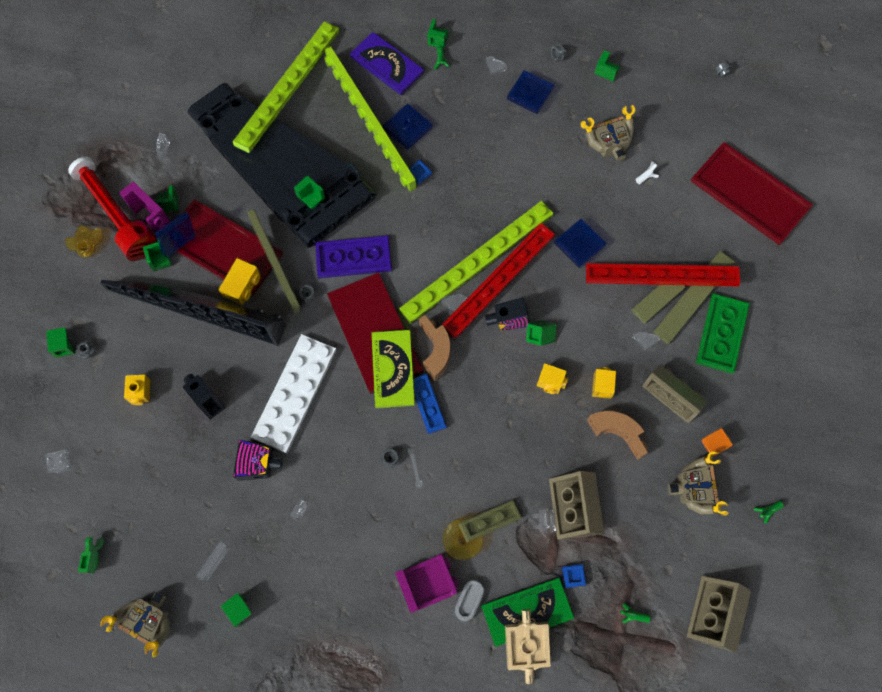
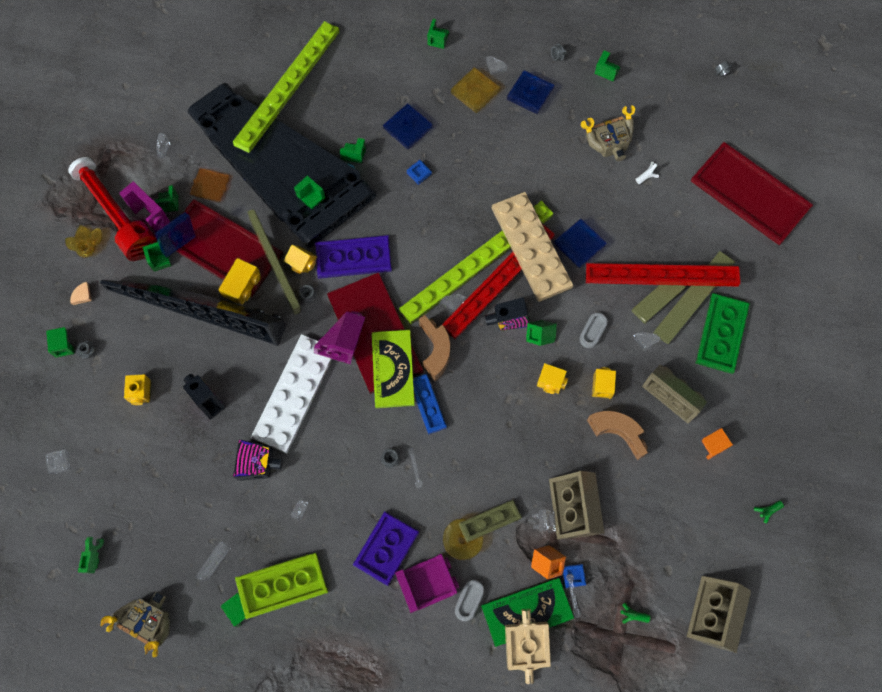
(81, 294): none -> light nougat tile
(209, 185): none -> clear orange piece
(280, 585): none -> lime tile
(300, 259): none -> yellow brick
(342, 338): none -> magenta slope
(354, 152): none -> green panel
(372, 123): lime plate -> none
(386, 63): dark purple tile -> none
(386, 548): none -> dark purple tile
(440, 58): green bar -> none
(475, 90): none -> clear yellow plate
(532, 246): none -> tan plate
(548, 562): none -> orange panel
(576, 612): none -> clear hinge
(593, 330): none -> light grey tile
(698, 486): dark tan torso -> none

